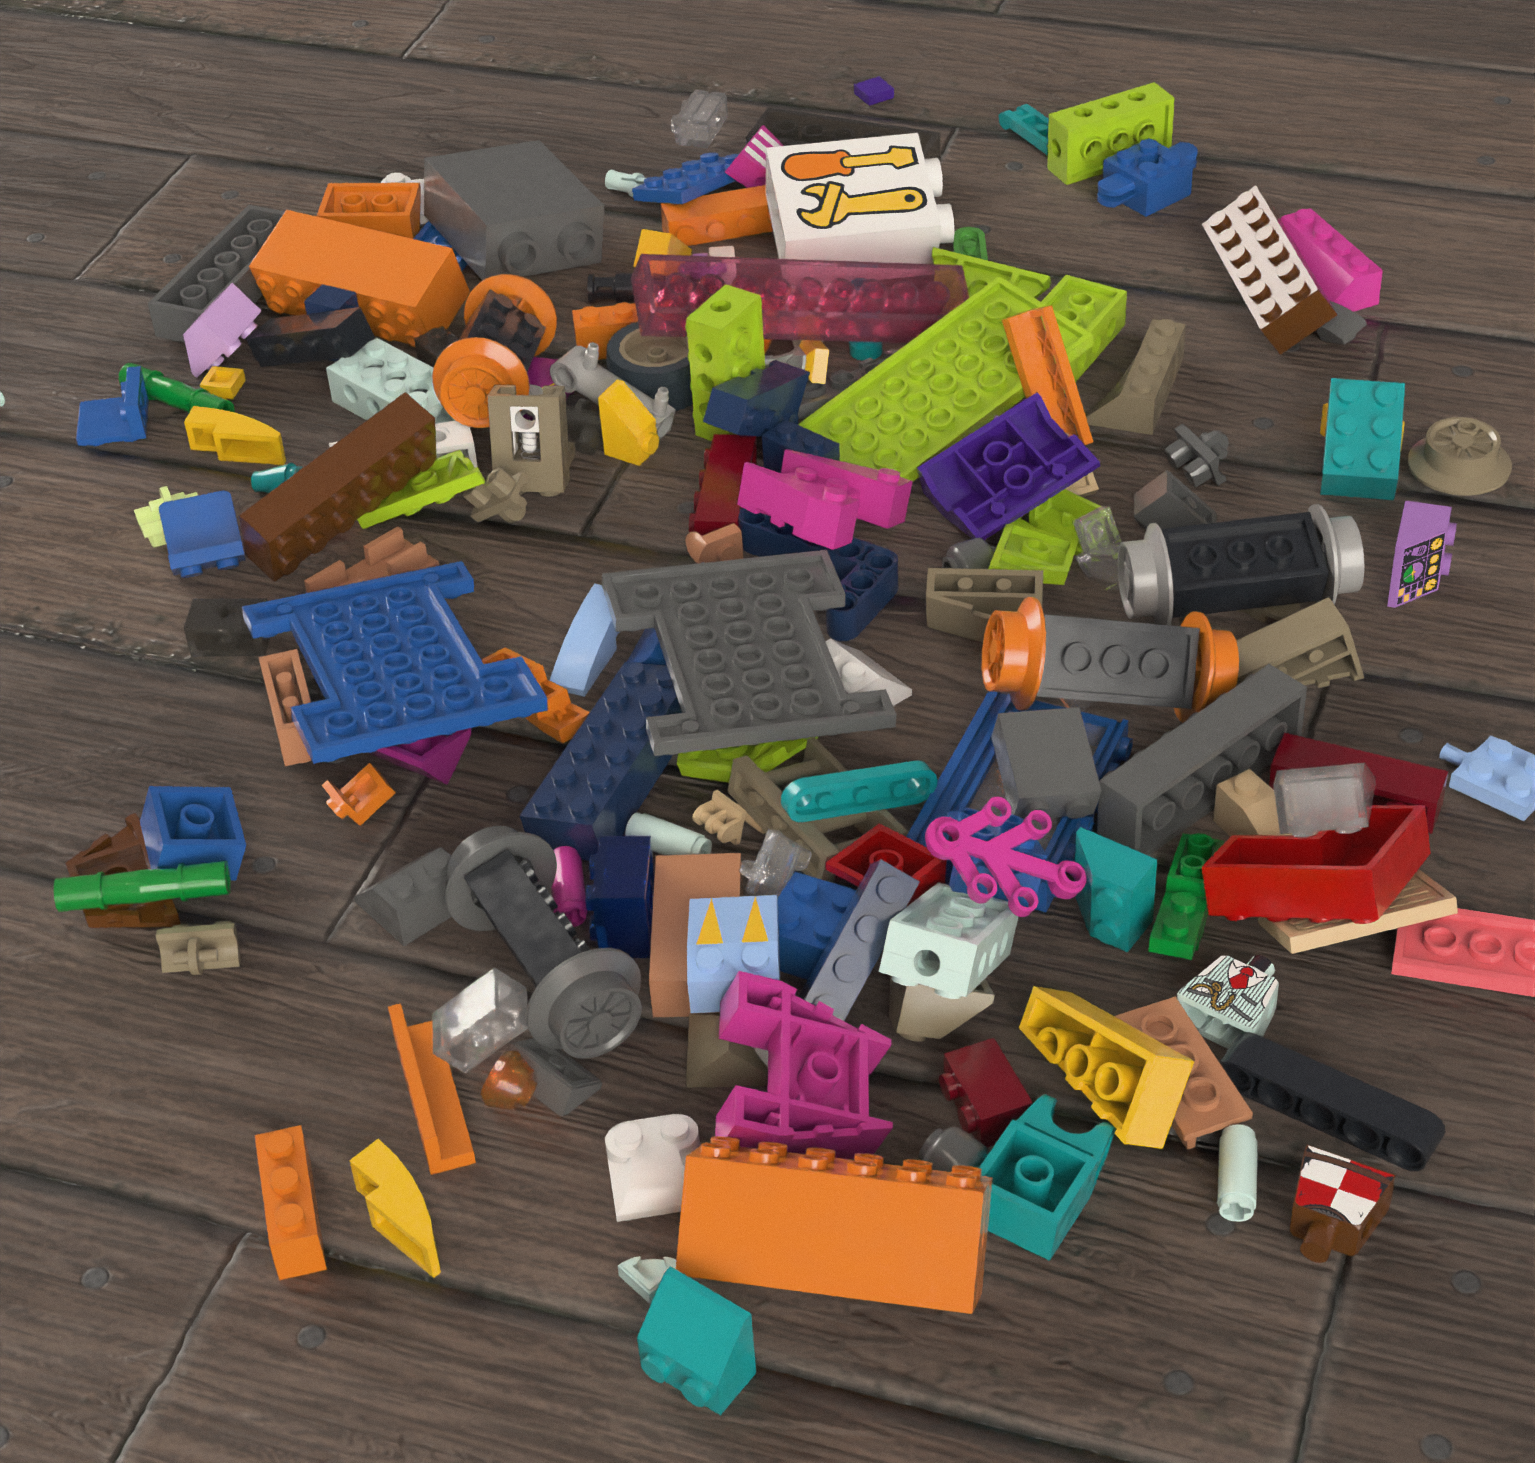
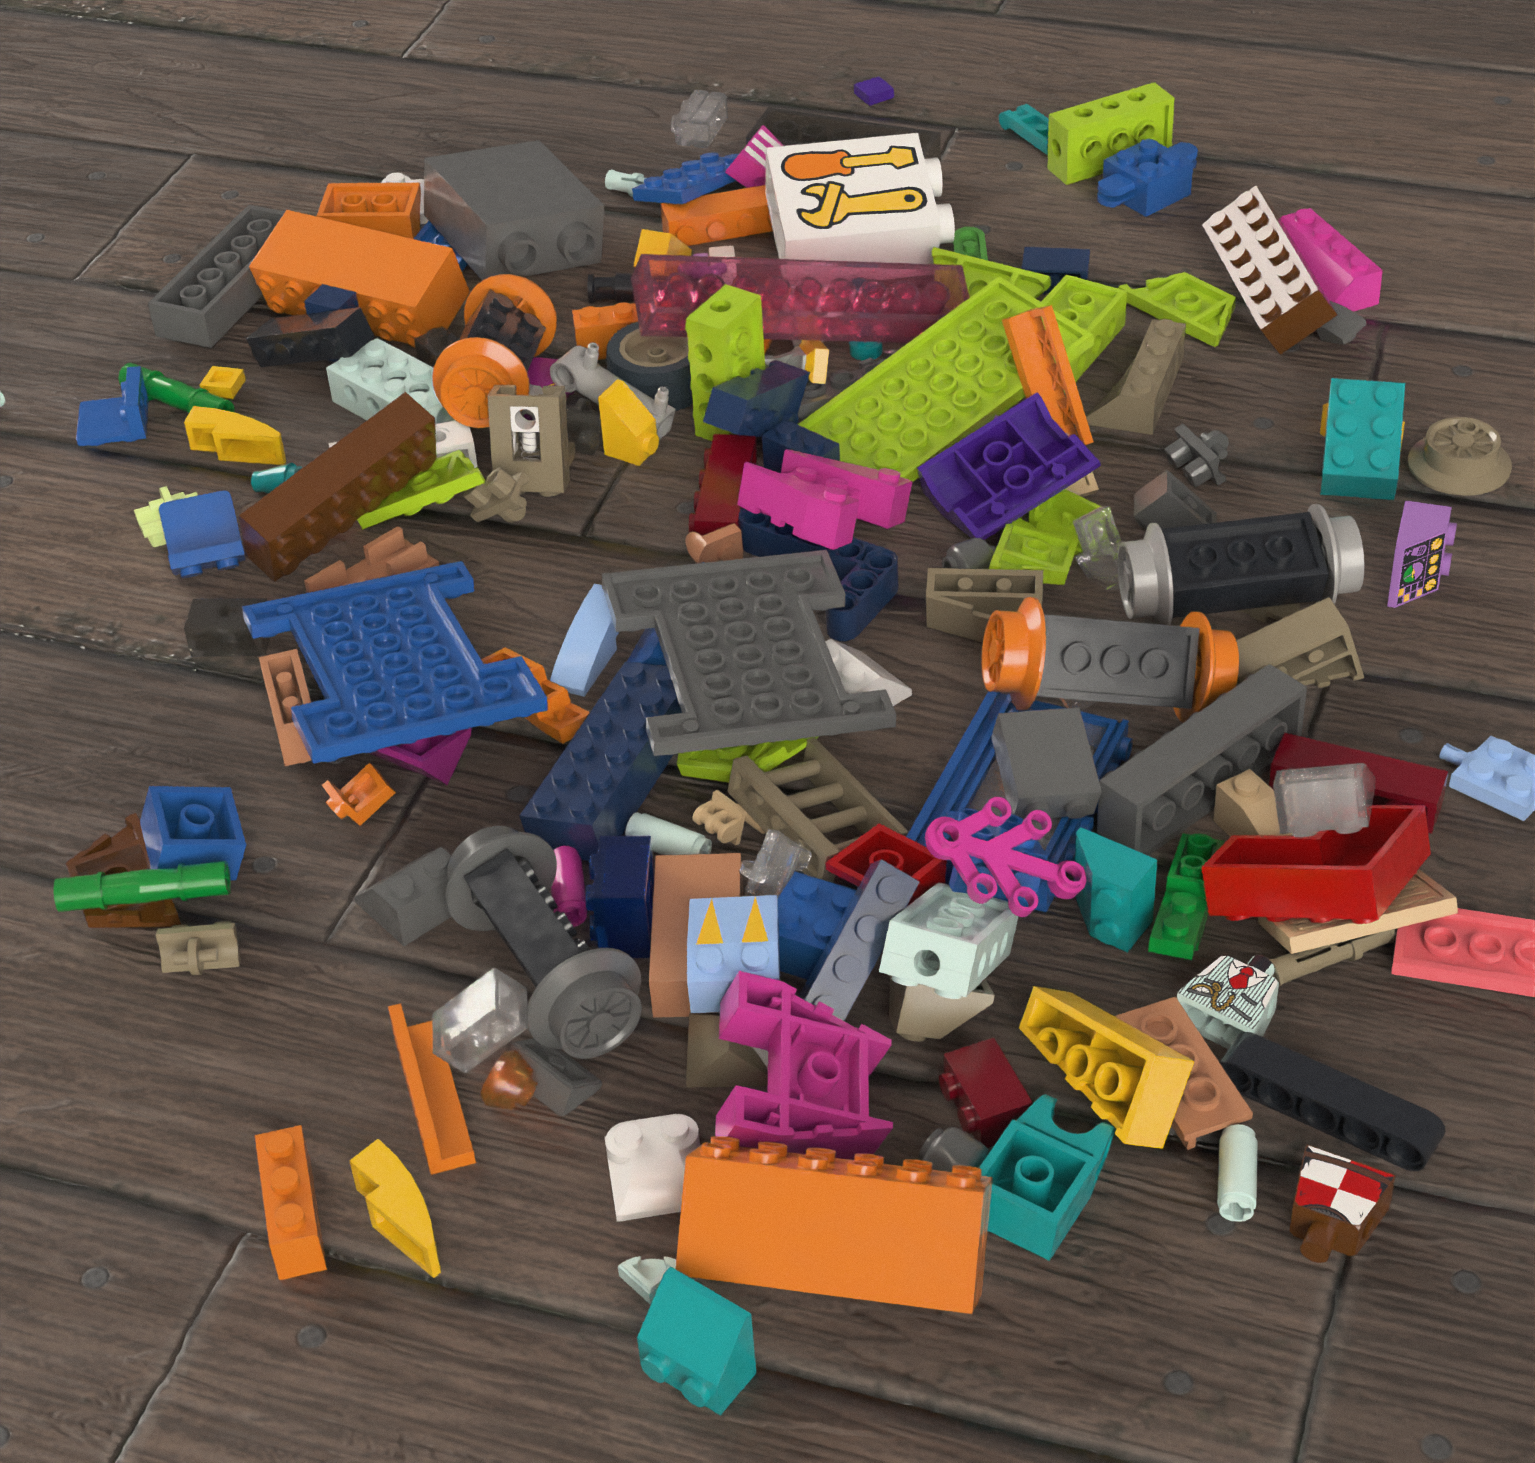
(219, 328): lavender slope -> none
(858, 791): teal plate -> none
(1057, 263): none -> dark blue brick
(1186, 301): none -> lime wing
(1302, 963): none -> dark tan pin

